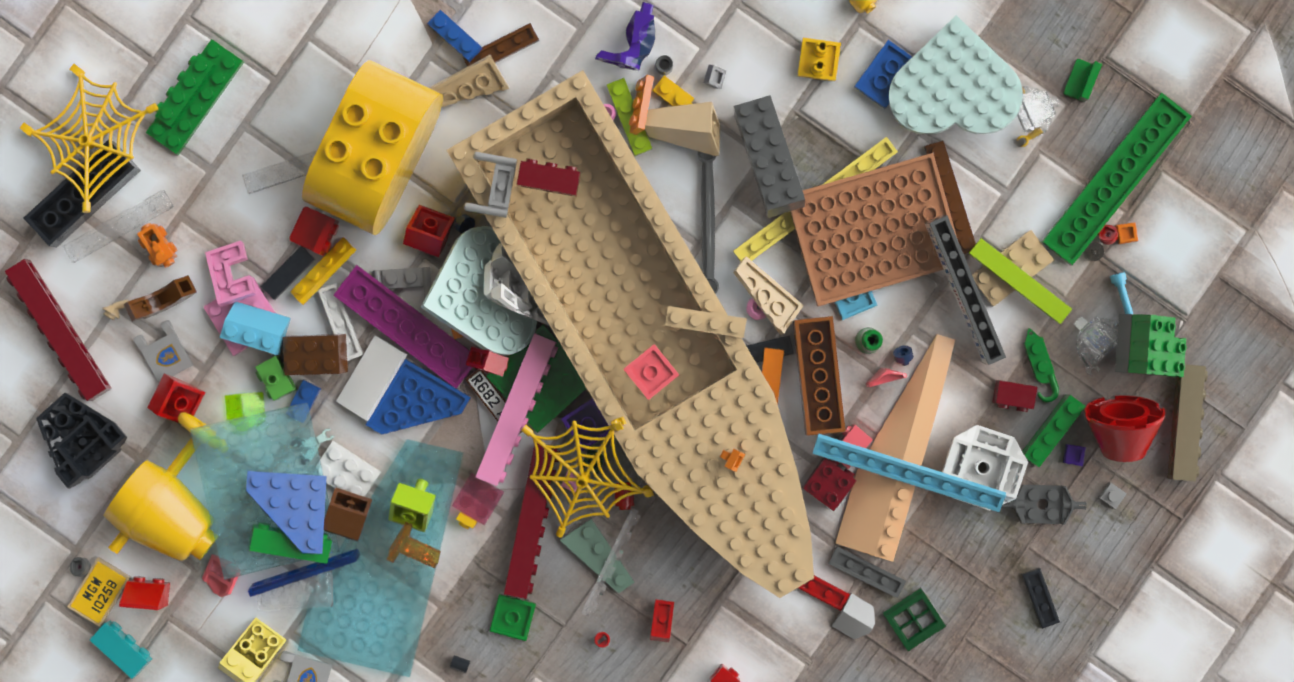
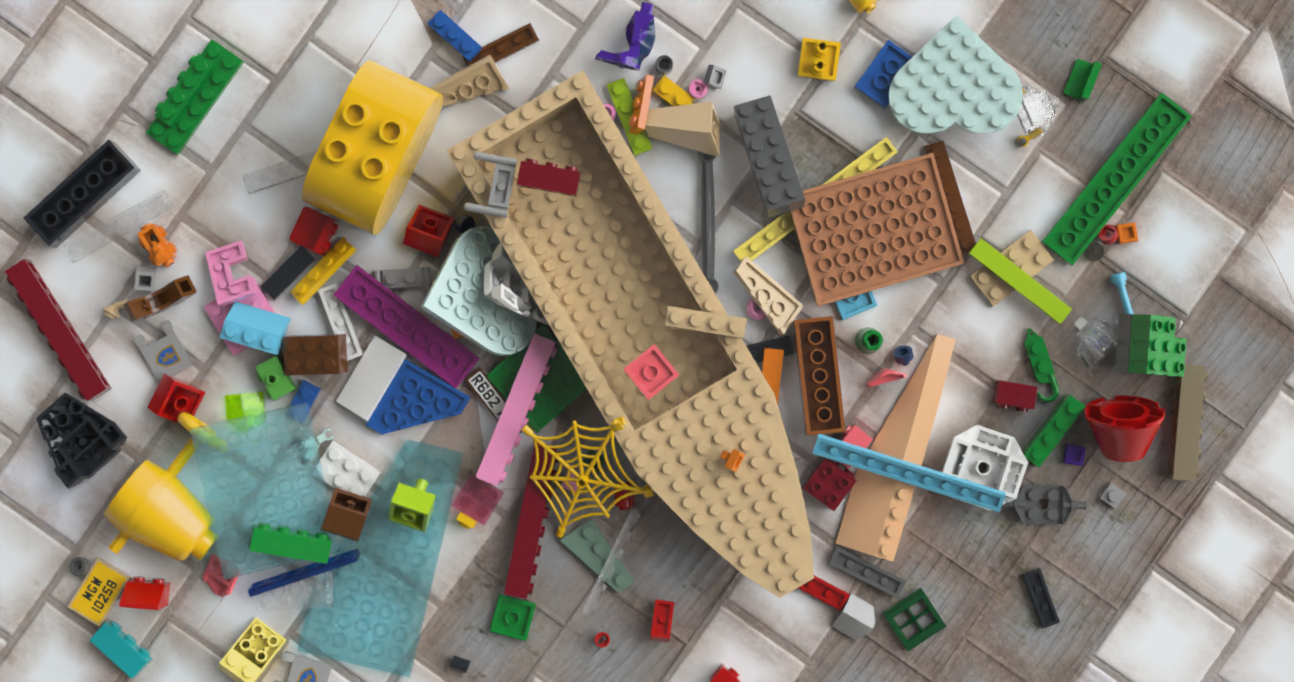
(86, 139): yellow animal -> none
(145, 278): none -> light grey brick
(293, 504): plate -> none
(412, 548): clear orange bracket -> none
(487, 361): red brick -> none
(588, 416): brick -> none
(698, 89): none -> bright pink tile
(965, 289): dark grey brick -> none

